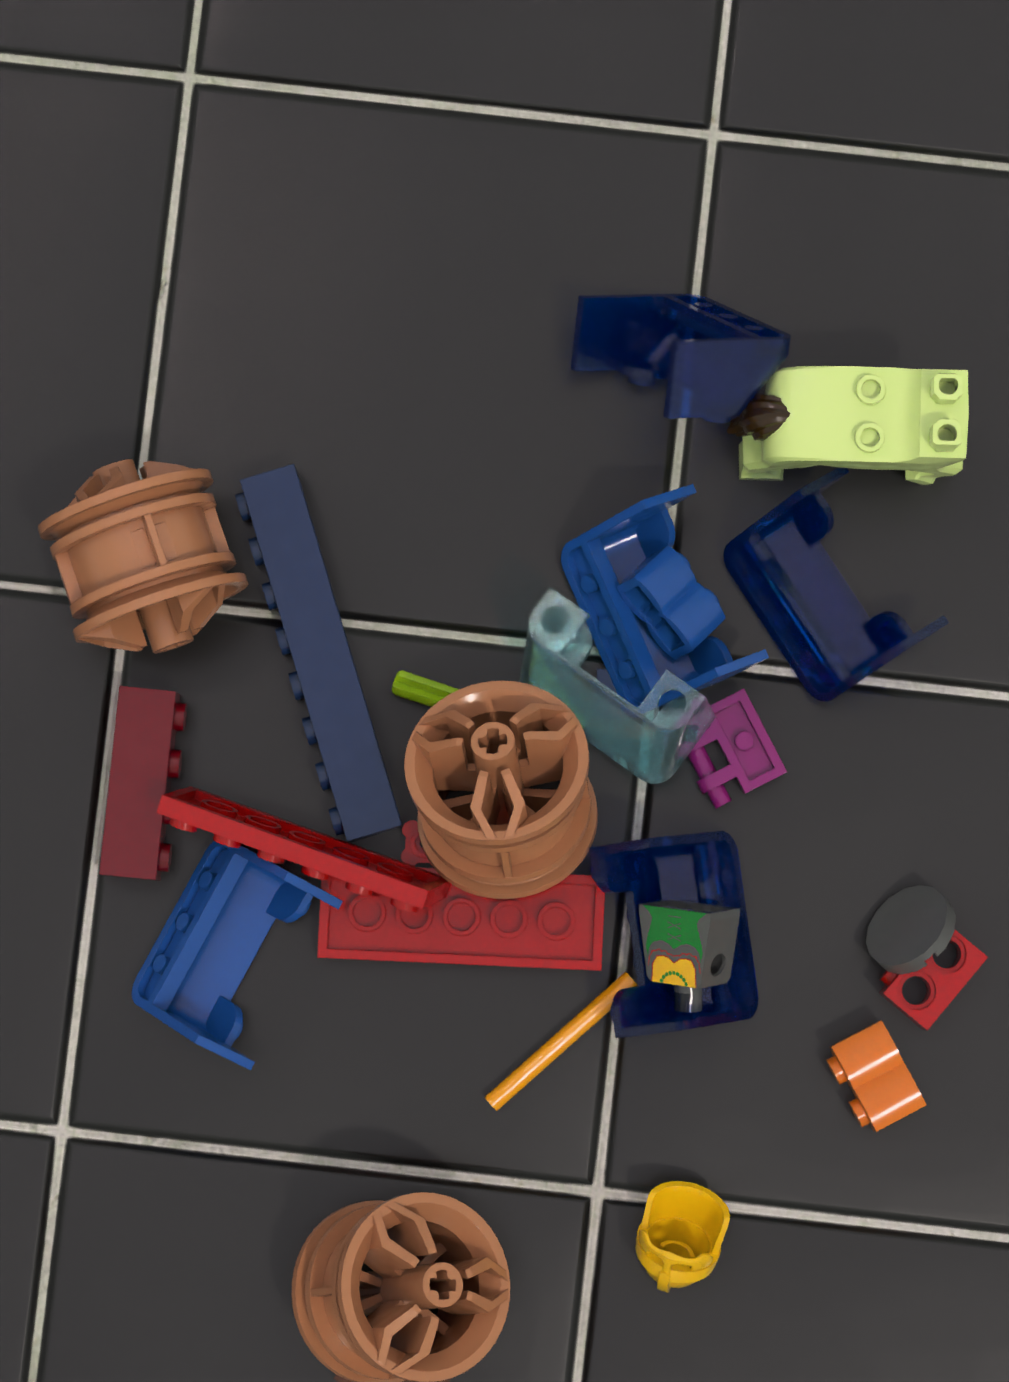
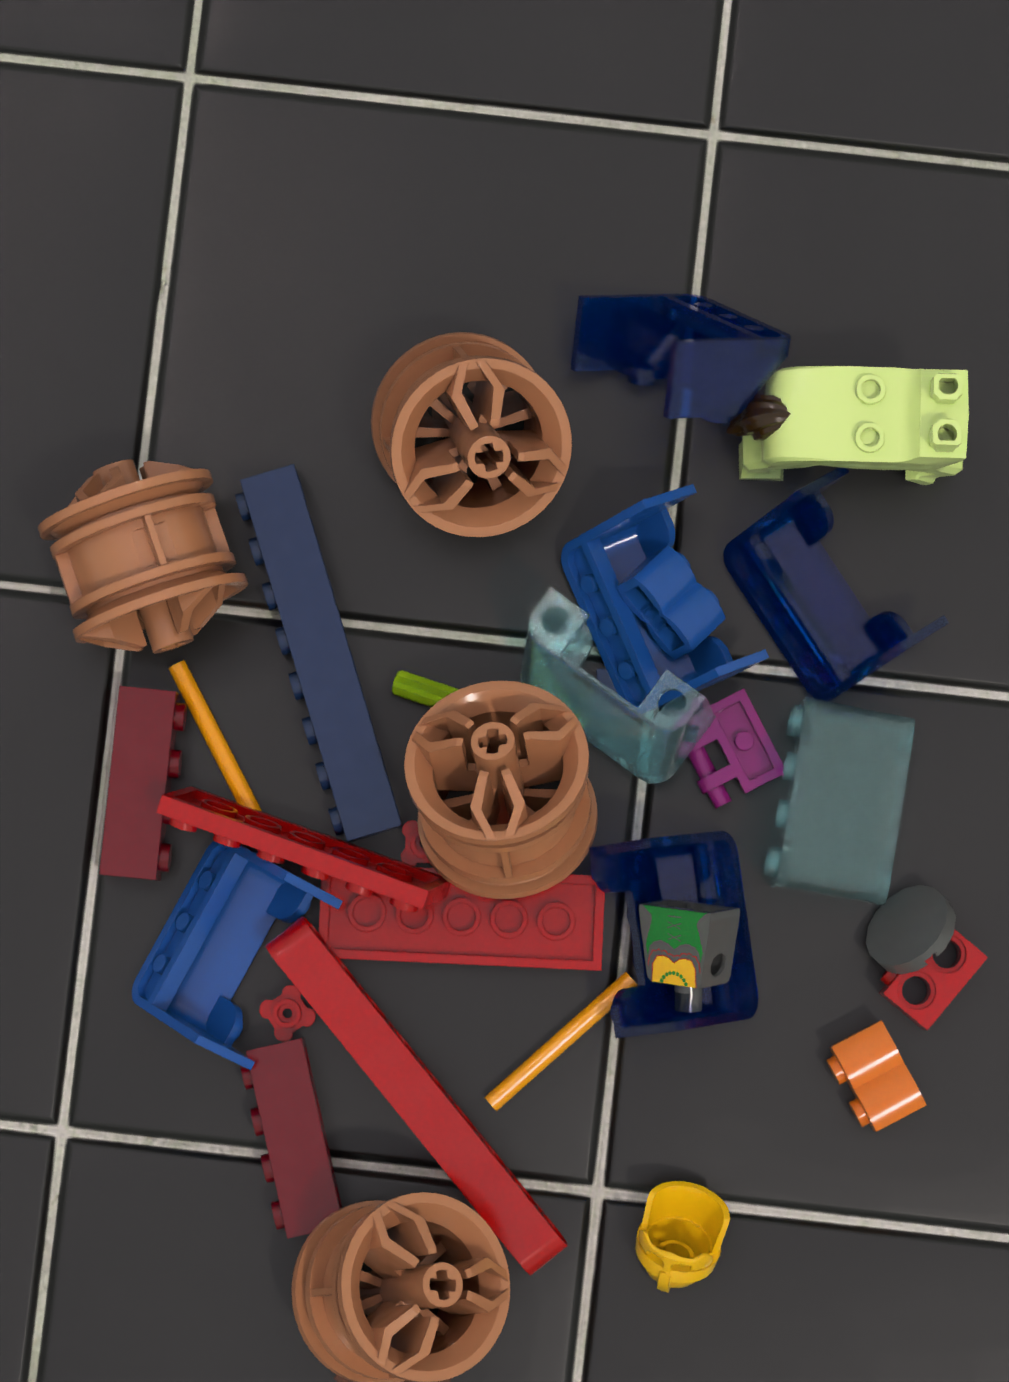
(212, 735): none -> light orange bar
(284, 1026): none -> red plate
(294, 1136): none -> dark red brick
(416, 1095): none -> red beam
(506, 488): none -> nougat wheel
(841, 801): none -> clear light blue windscreen

